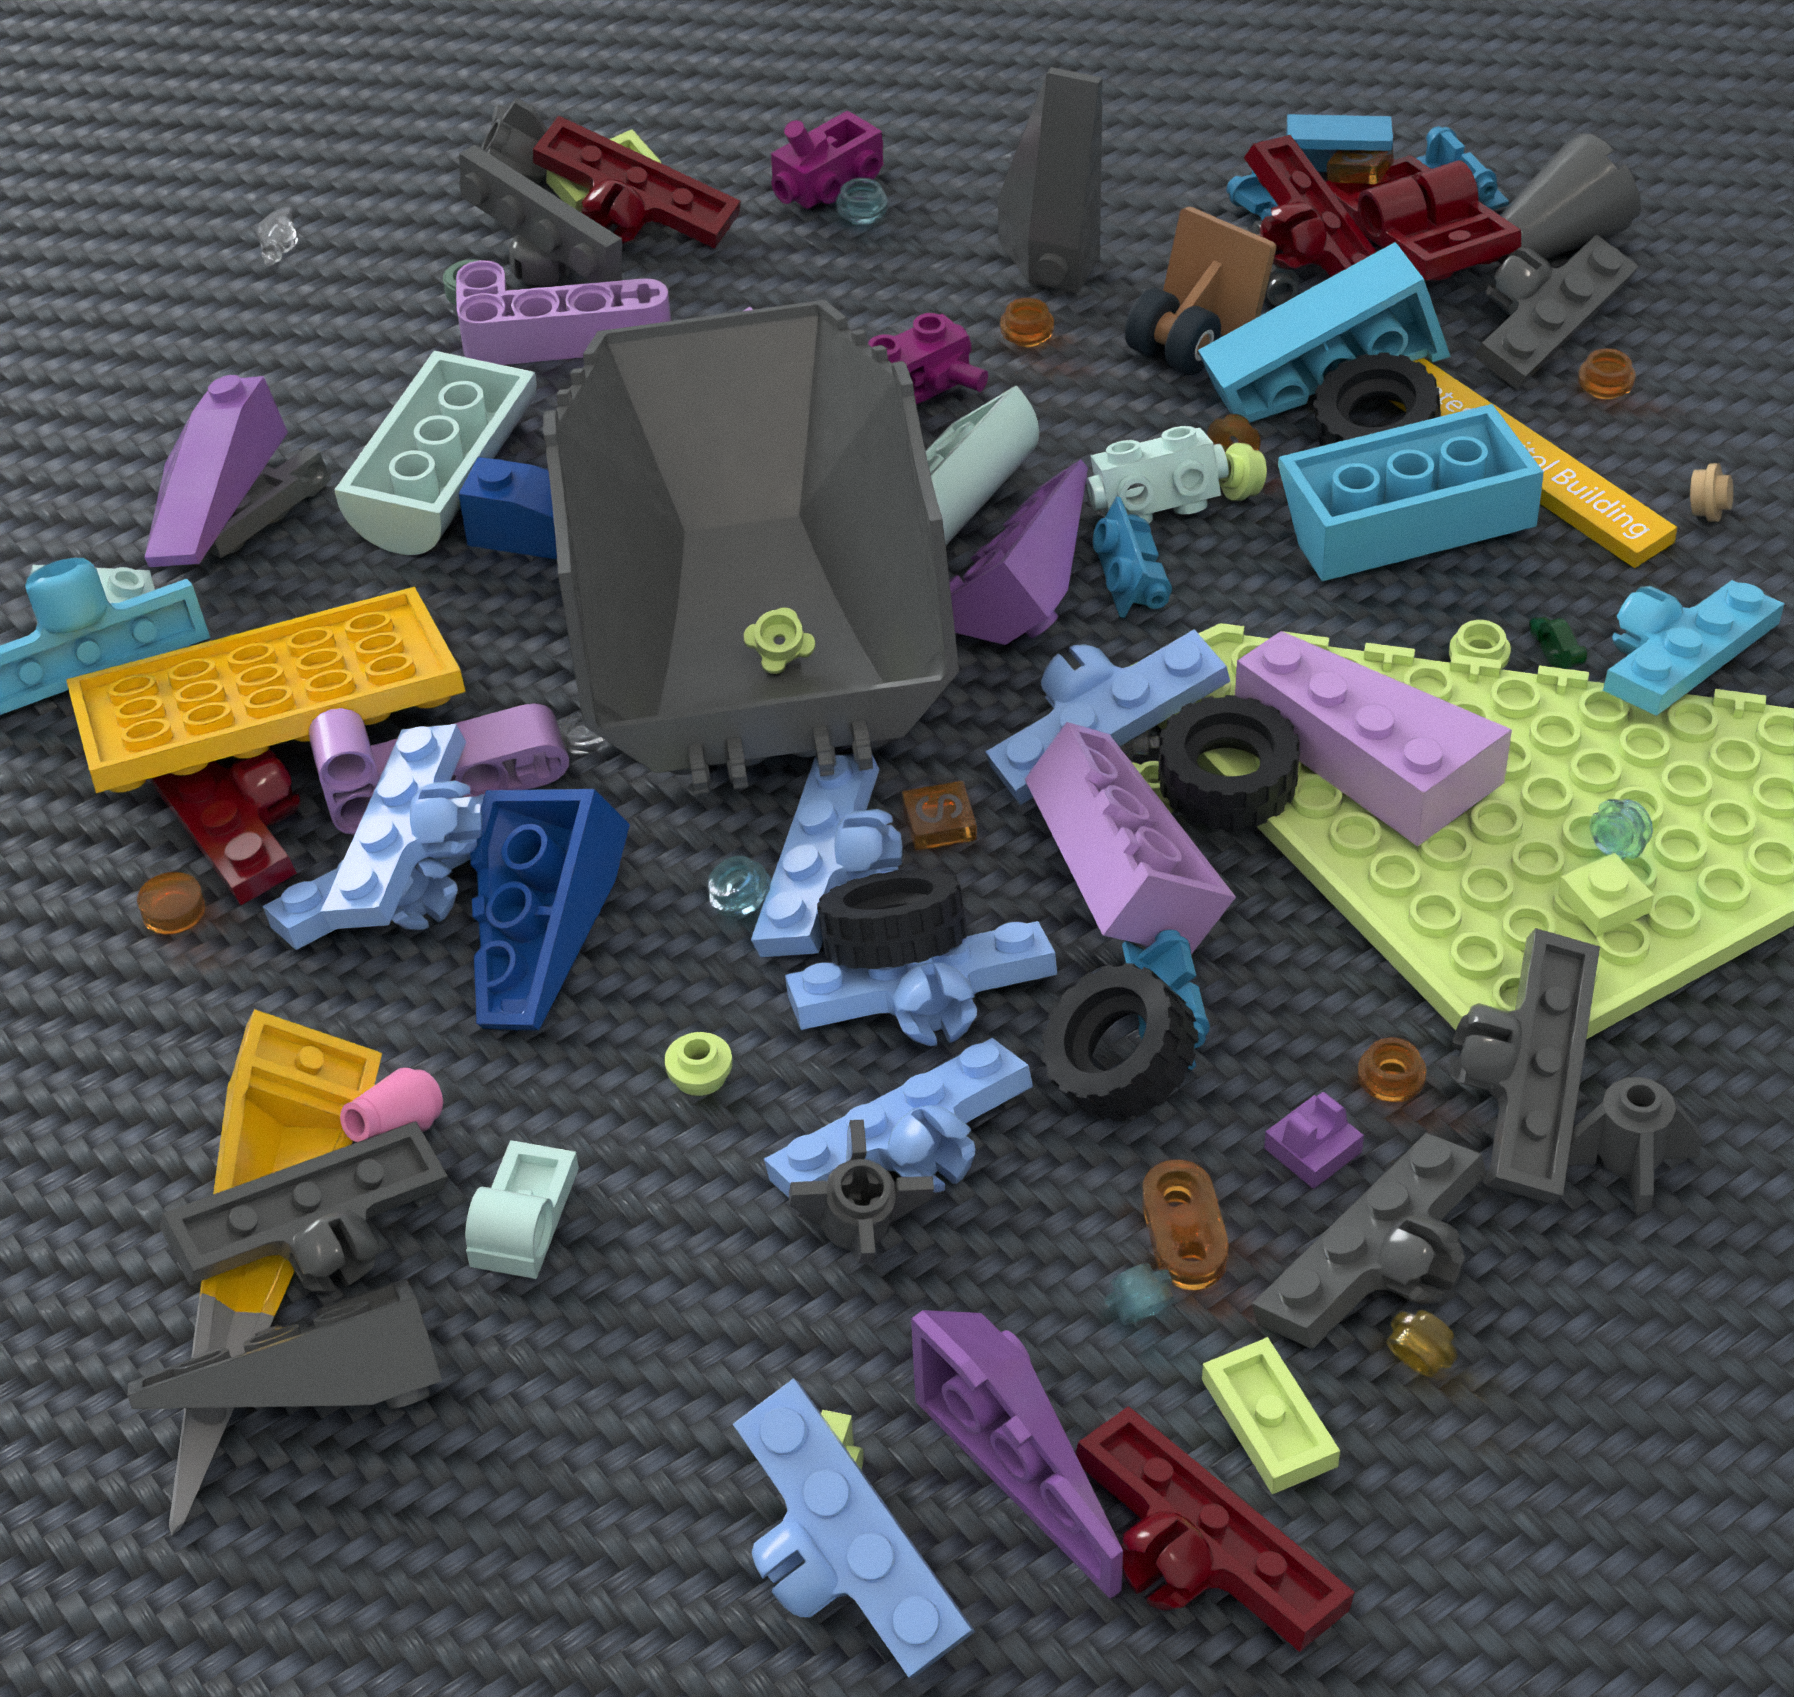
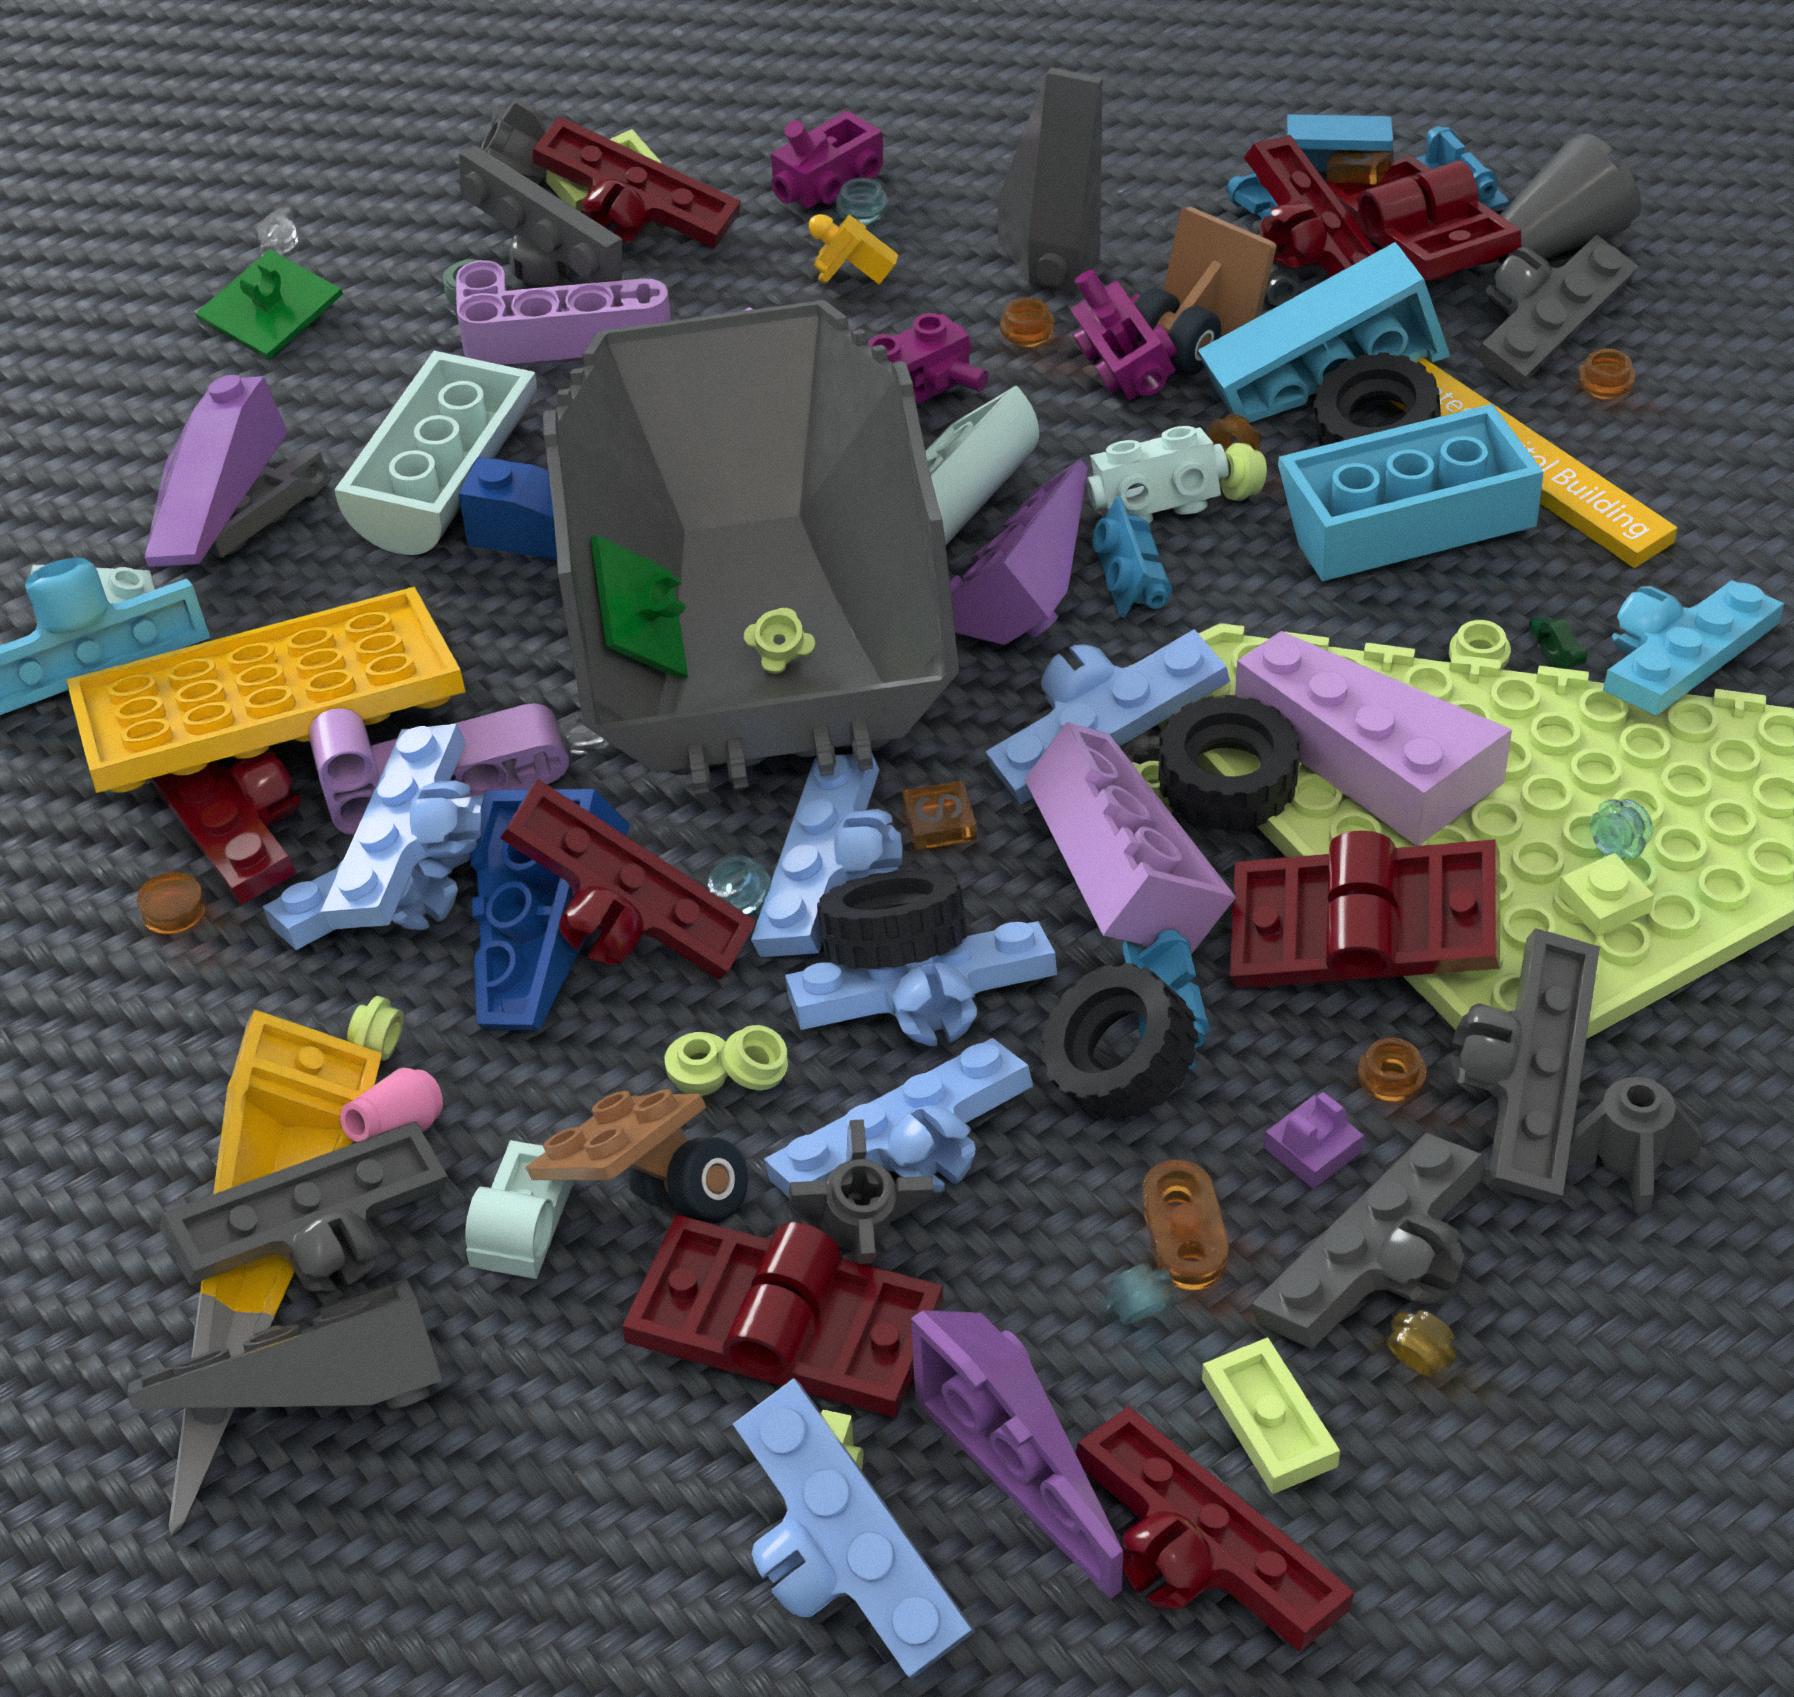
(269, 304): none -> green piece
(376, 1026): none -> yellowish green plate
(623, 887): none -> dark red plate
(639, 607): none -> green piece
(645, 1133): none -> medium nougat plate
(755, 1057): none -> yellowish green plate
(782, 1312): none -> dark red plate
(850, 243): none -> yellow piece
(1110, 332): none -> magenta brick
(1366, 912): none -> dark red plate
(1711, 492): tan plate -> none

